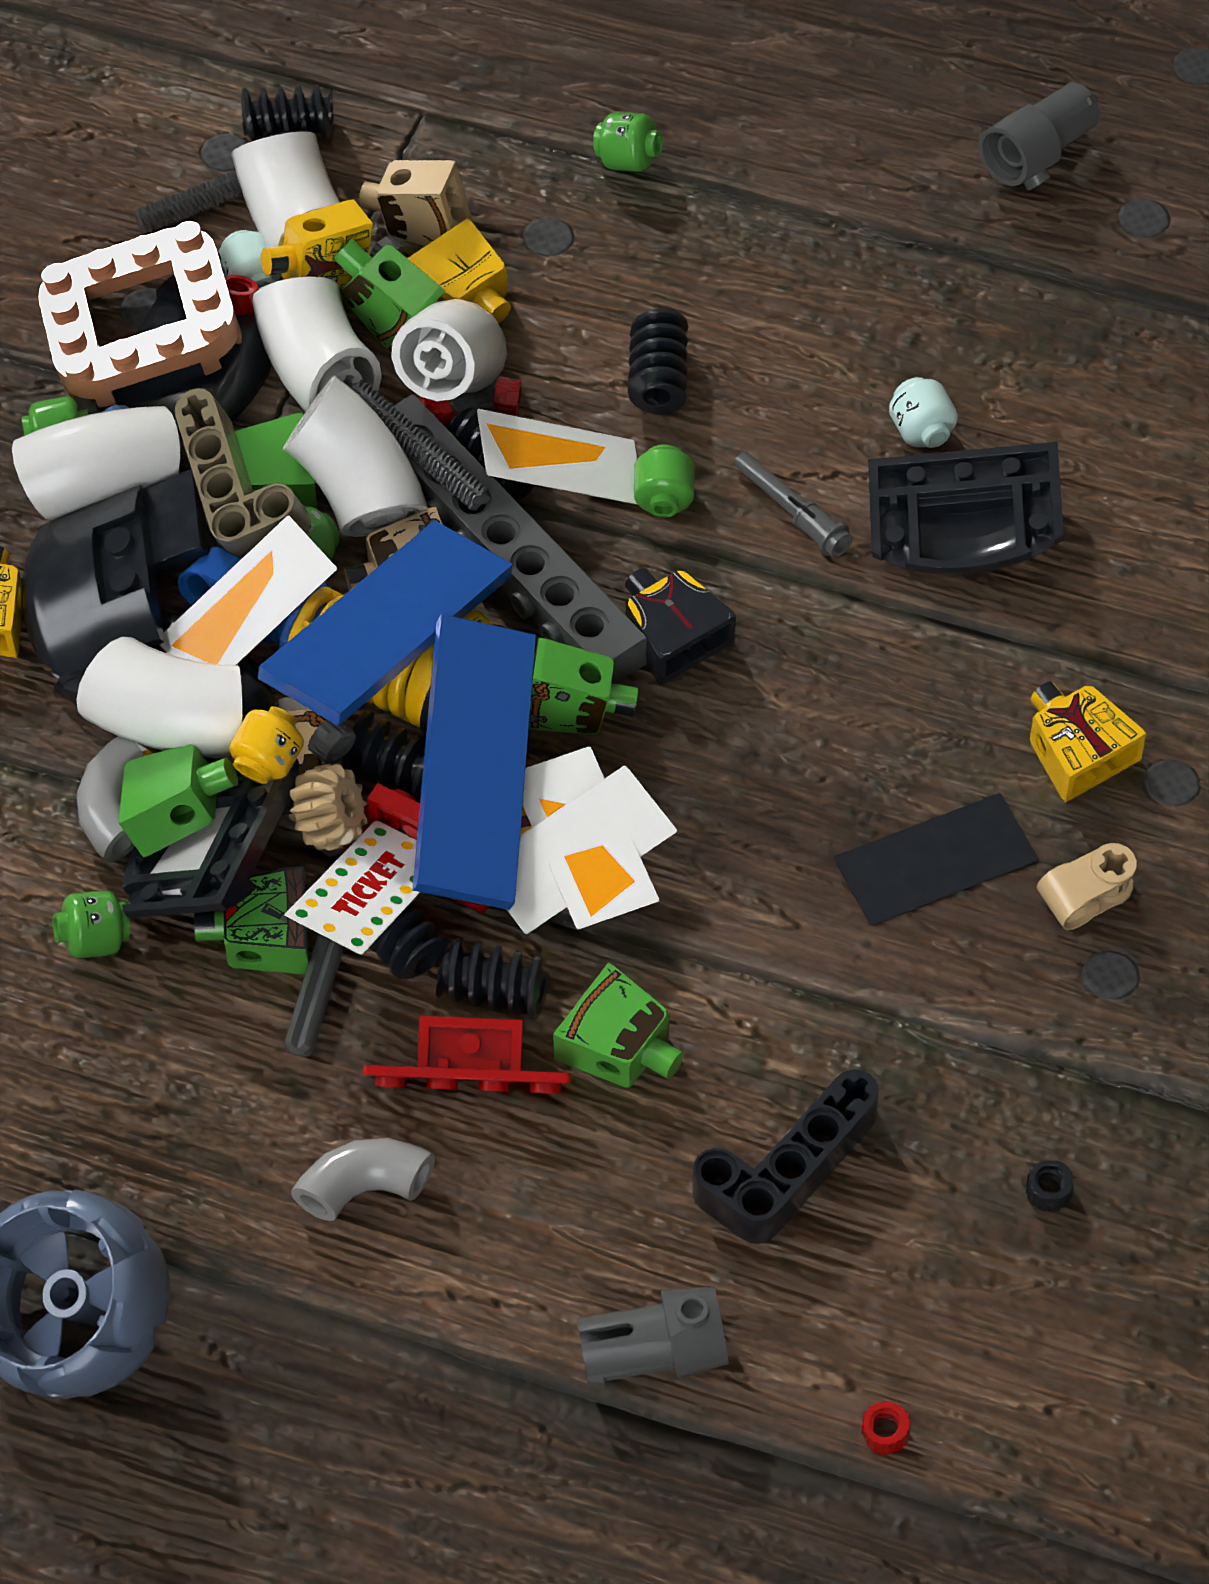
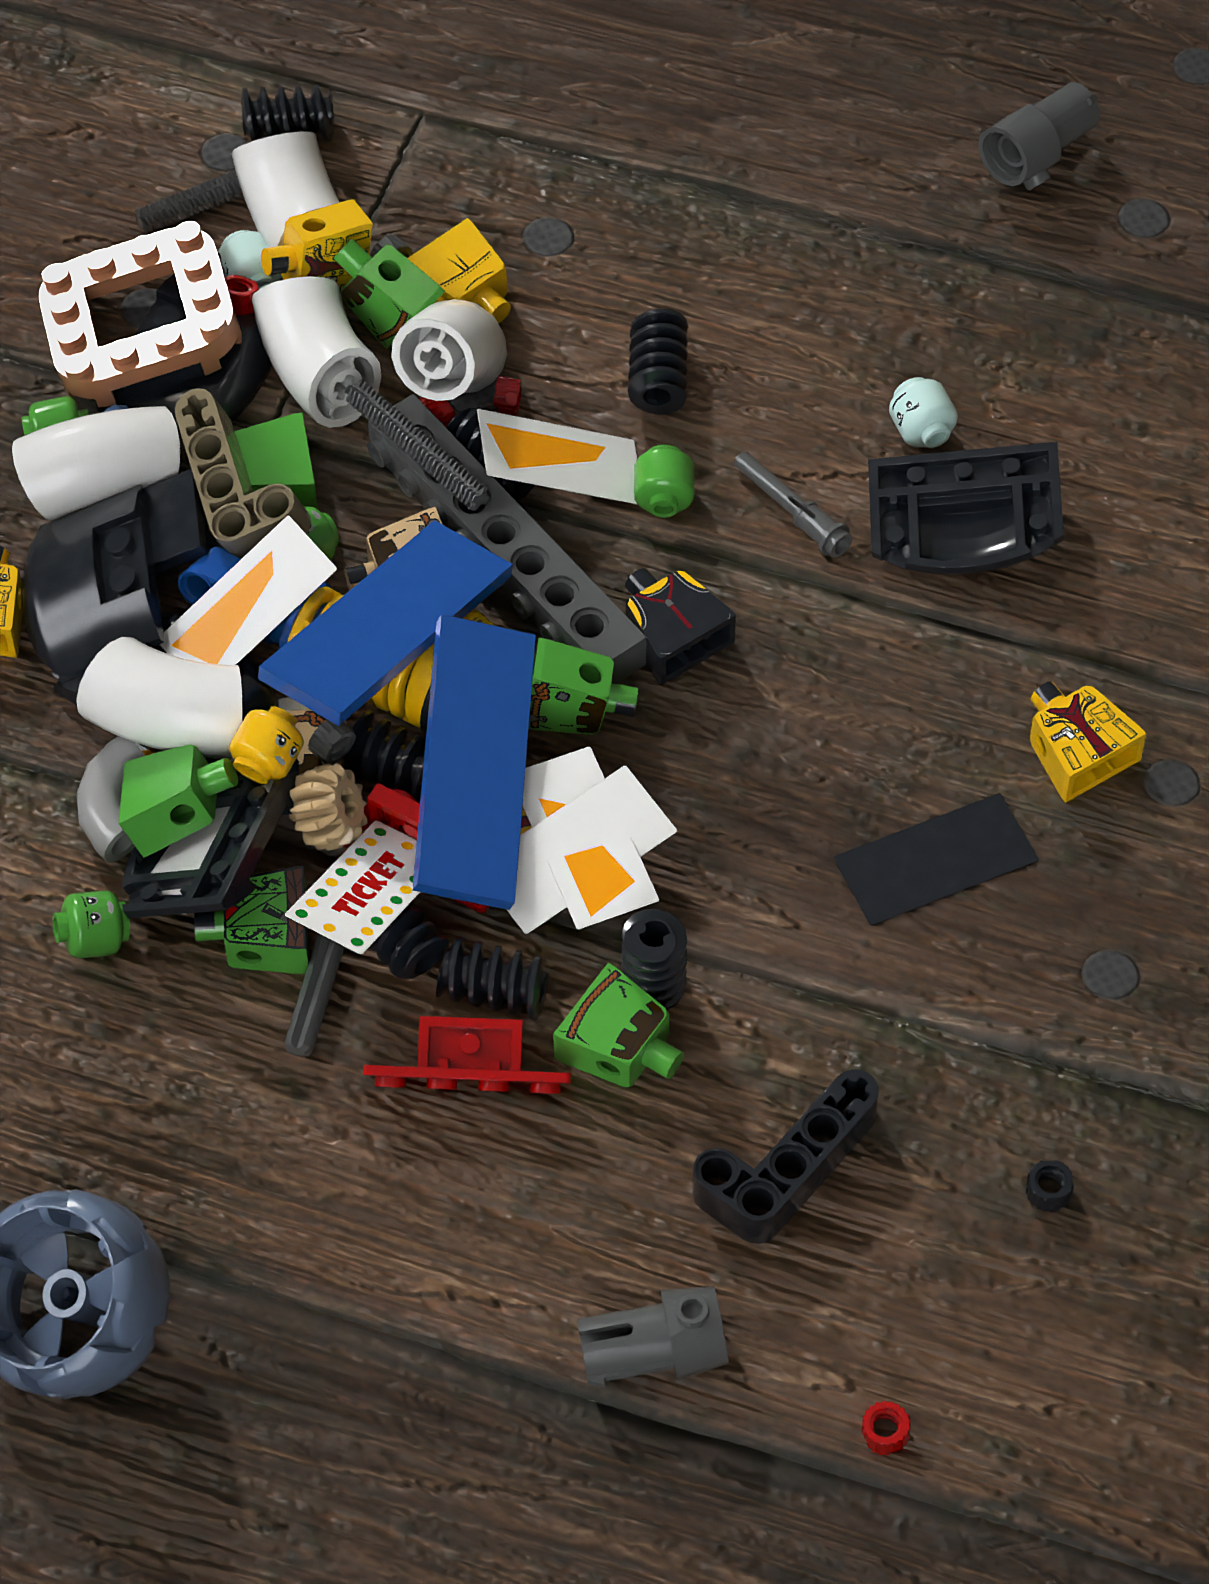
(355, 462): white brick -> none
(362, 1168): light grey cylinder -> none
(418, 199): tan torso -> none
(627, 141): bright green head -> none
(656, 955): none -> black piece
(1089, 884): tan piece -> none

